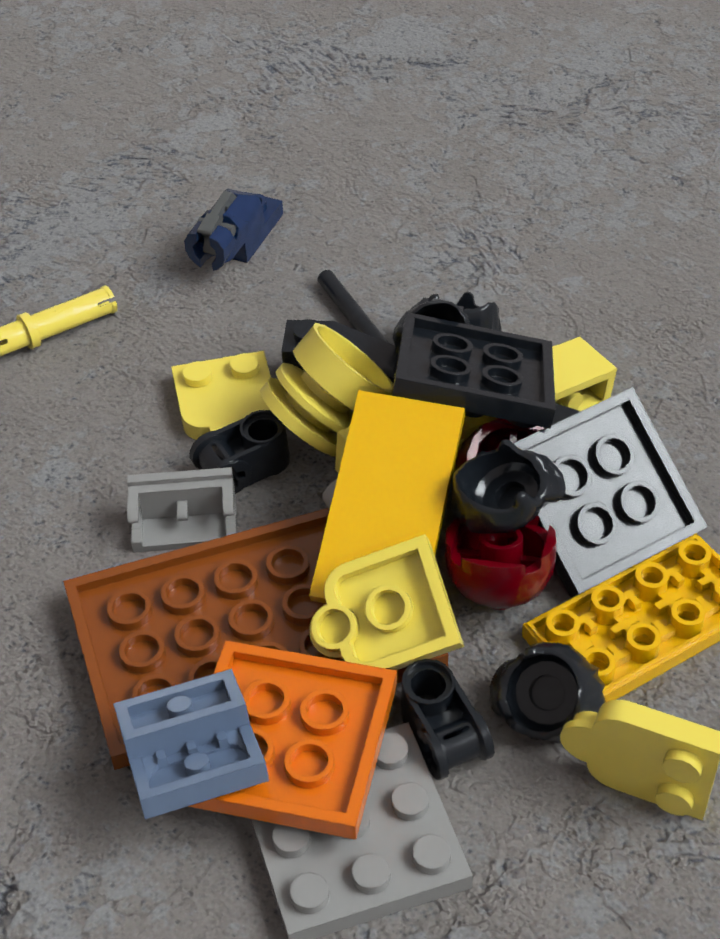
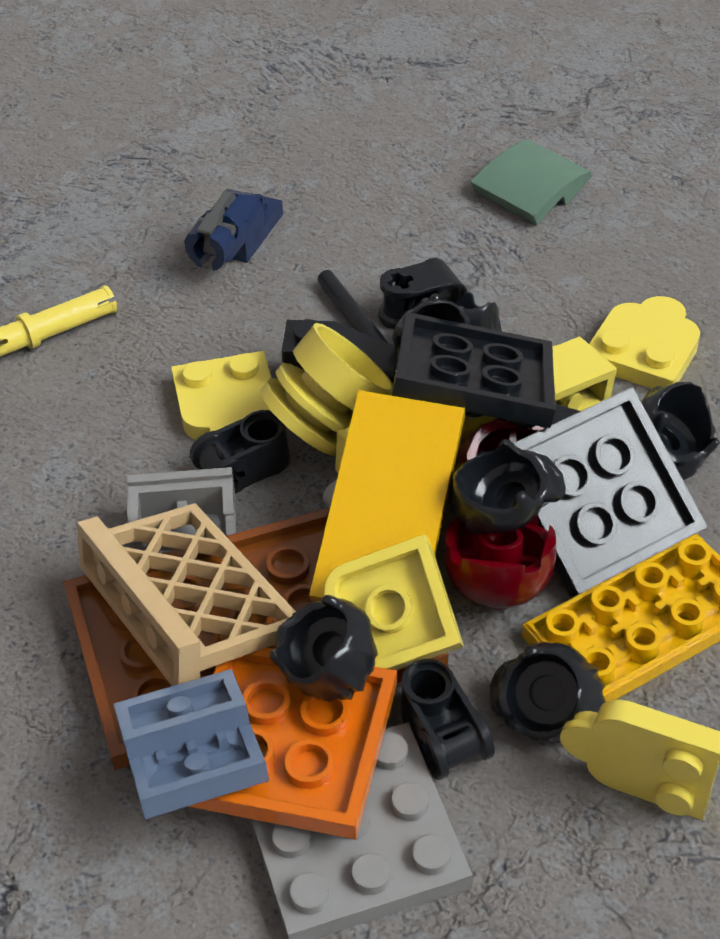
(145, 602): none -> tan fence
(326, 649): none -> black hair
(413, 284): none -> black piece
(530, 180): none -> sand green slope
(648, 341): none -> light yellow plate
(683, 424): none -> black hair

